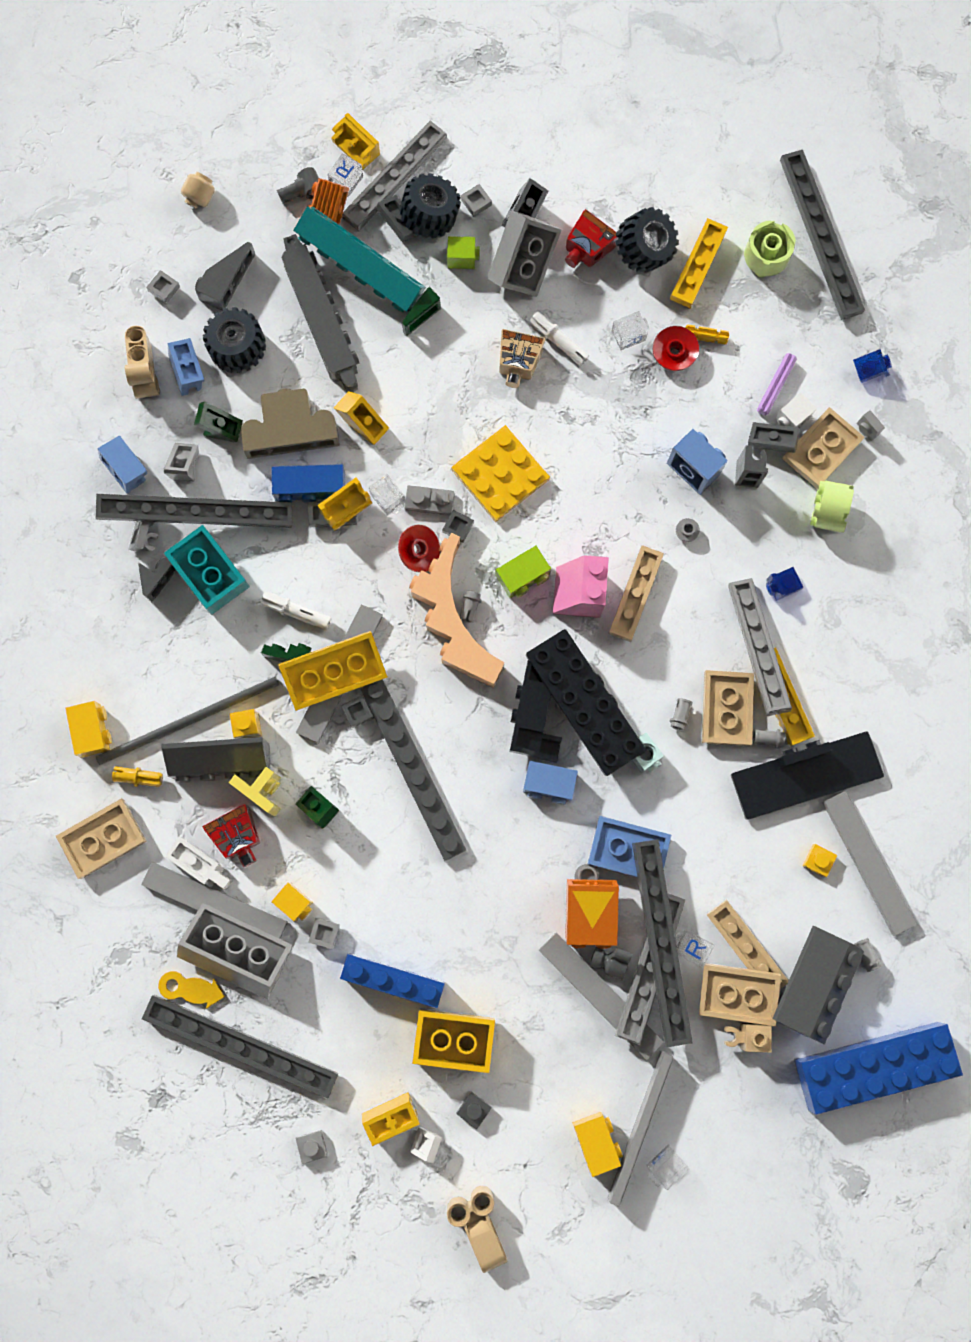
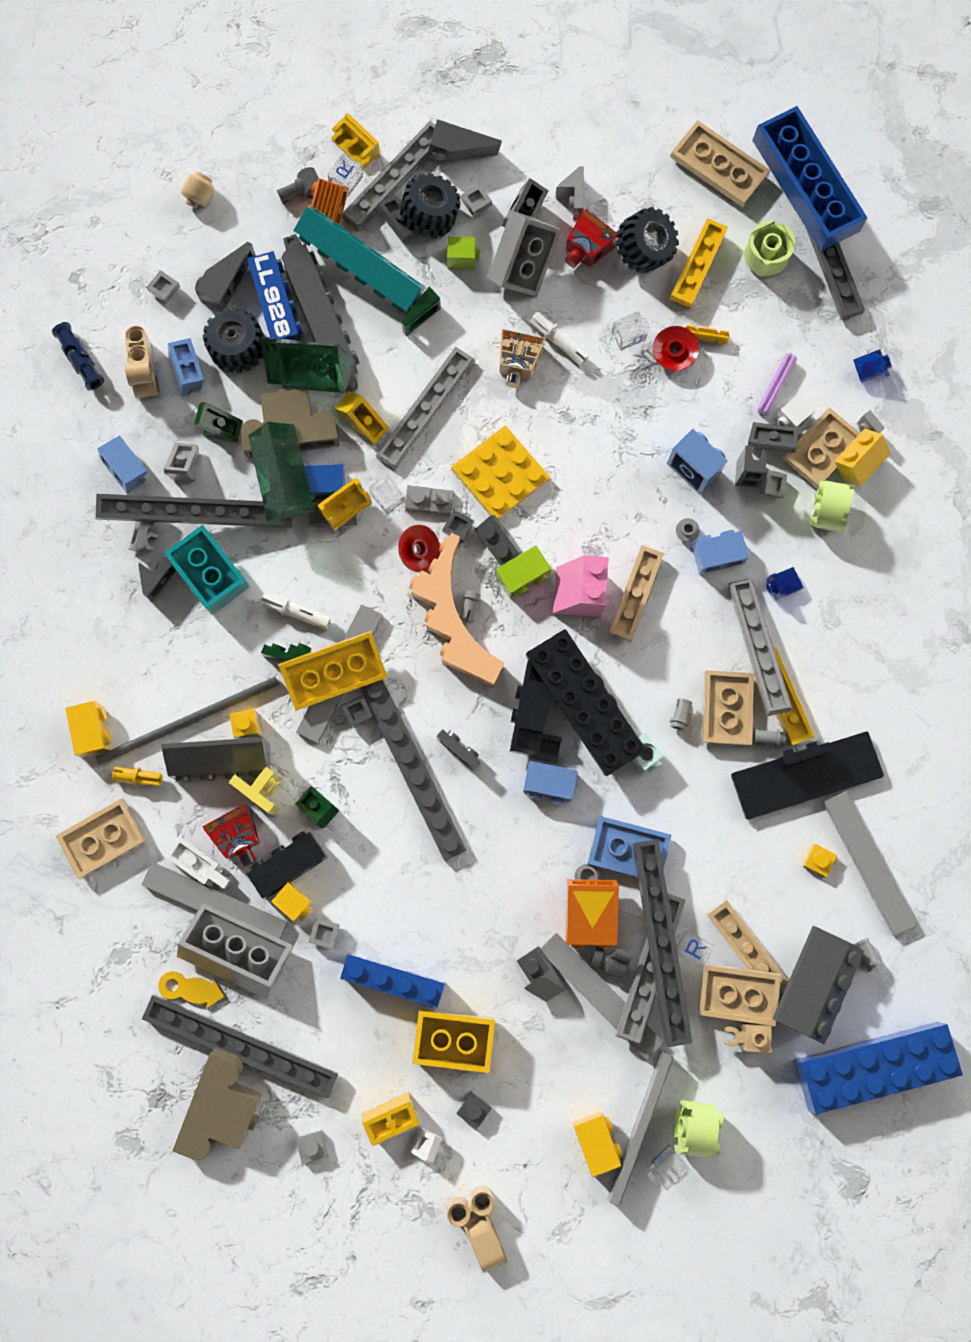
(78, 355): none -> dark blue piece
(218, 1109): none -> dark tan brick
(273, 296): none -> blue brick
(280, 471): none -> clear green slope
(286, 864): none -> black brick
(306, 364): none -> clear green slope
(425, 408): none -> light grey tile
(451, 742): none -> dark grey plate
(458, 143): none -> dark grey slope
(497, 540): none -> dark grey plate
(542, 976): none -> dark grey slope
(573, 189): none -> light grey slope
(697, 1129): none -> yellowish green brick
(720, 163): none -> tan plate
(720, 551): none -> medium blue brick
(774, 484): none -> light grey plate
(809, 178): none -> blue brick
(862, 457): none -> yellow brick

